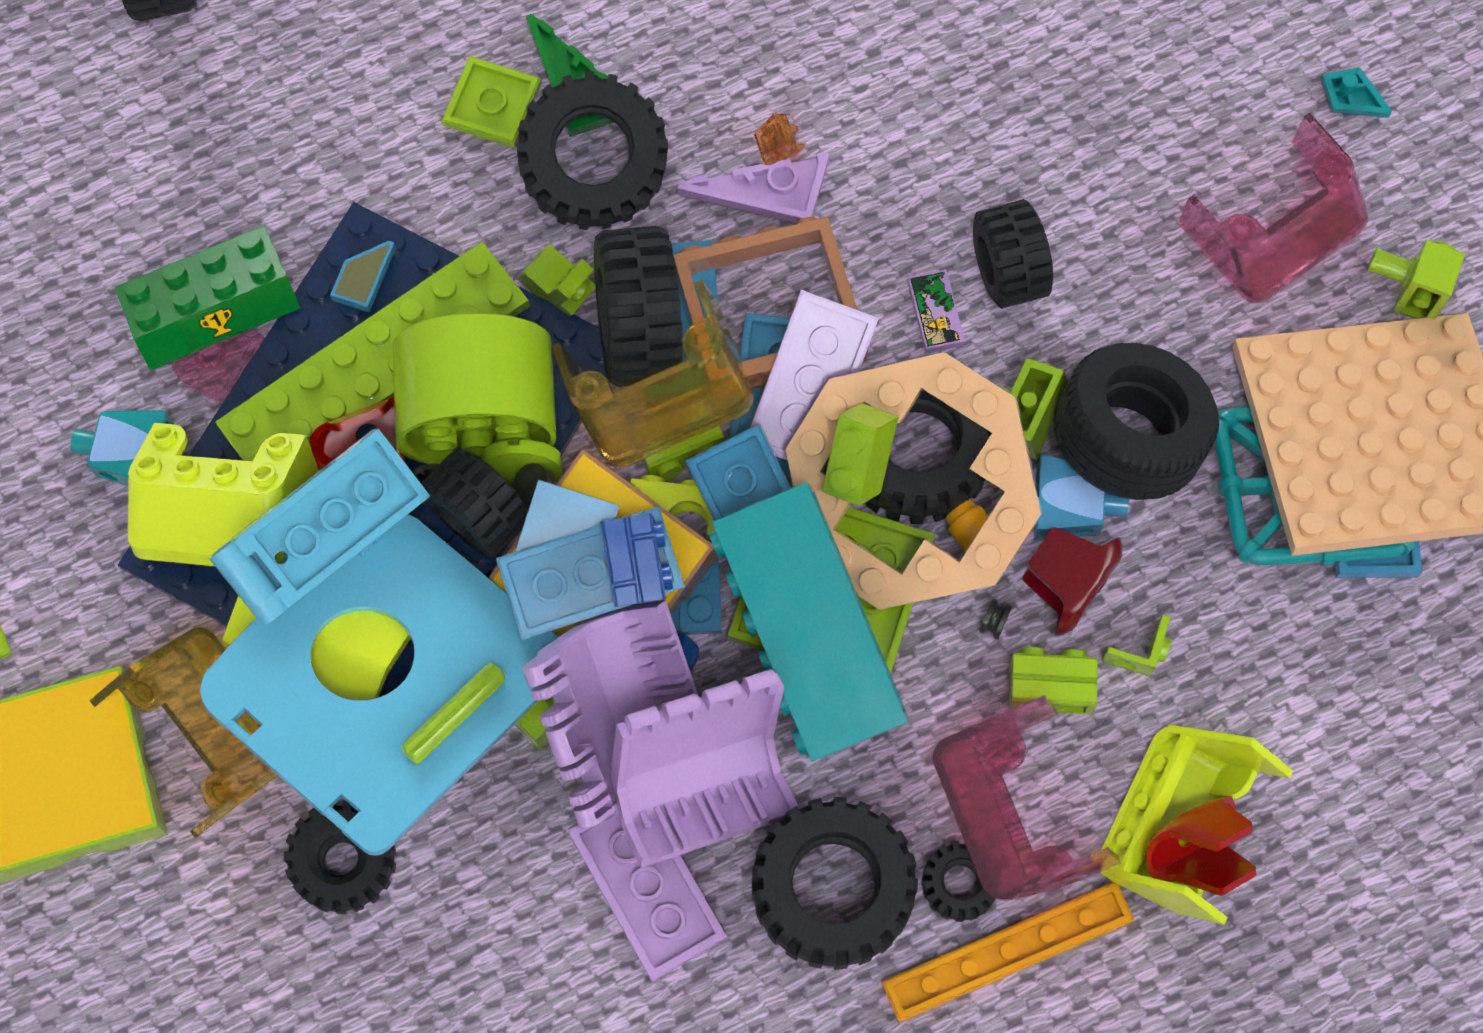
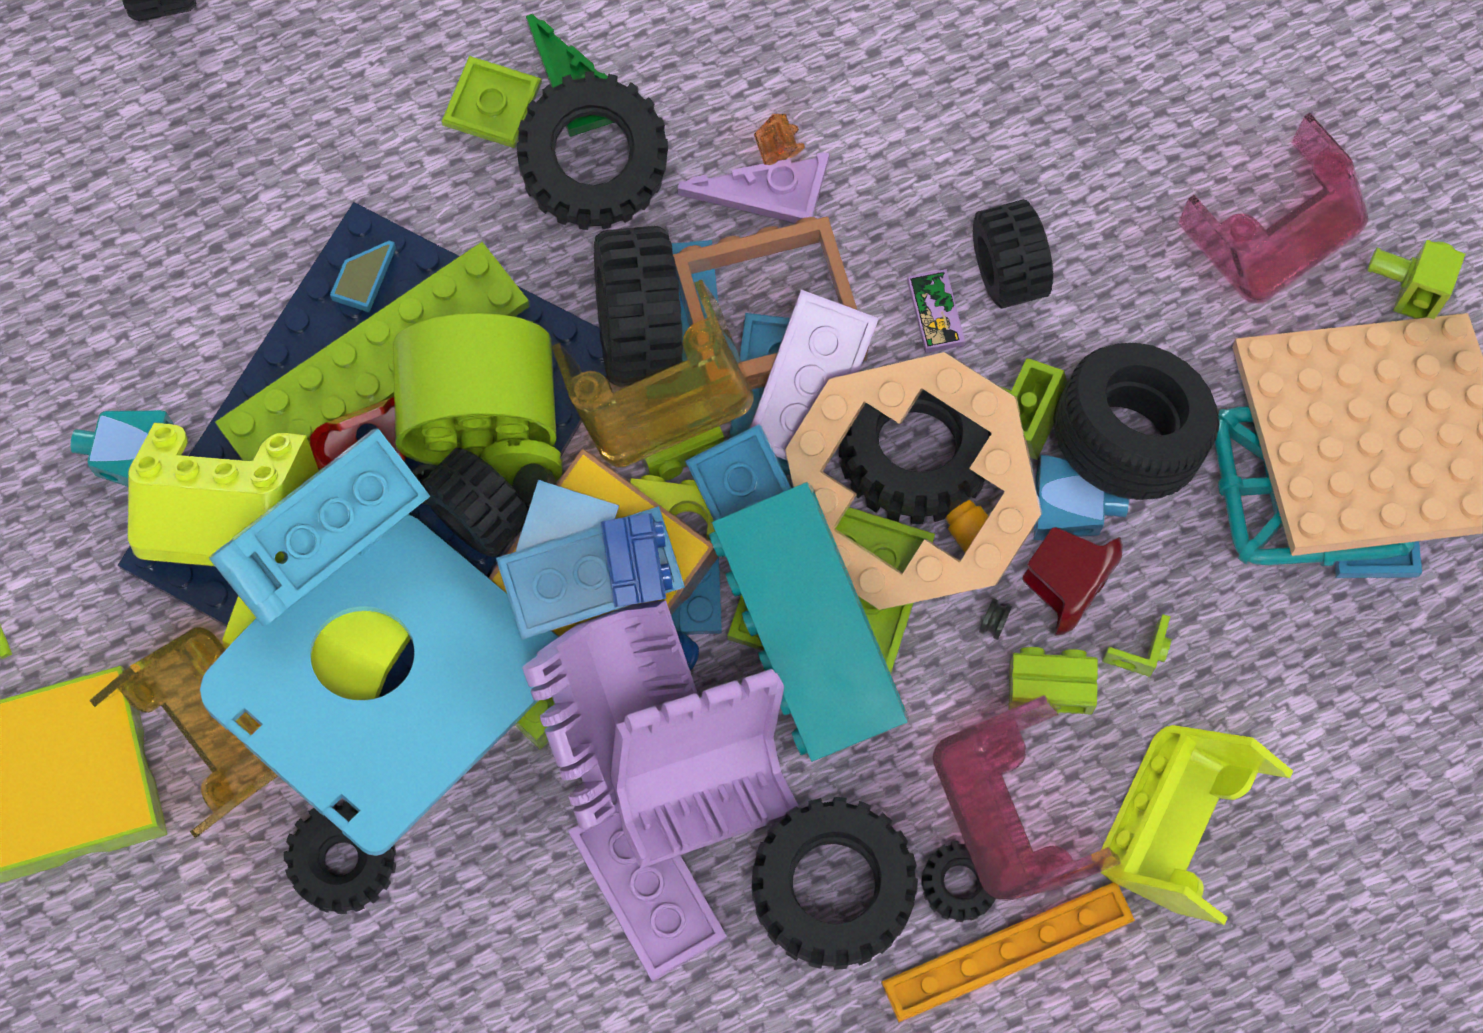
(206, 298): green brick -> none
(219, 366): clear pink tile -> none
(453, 713): lime axle -> none
(558, 280): lime brick -> none
(860, 454): lime brick -> none
(1206, 858): red piece -> none
(1353, 93): teal piece -> none

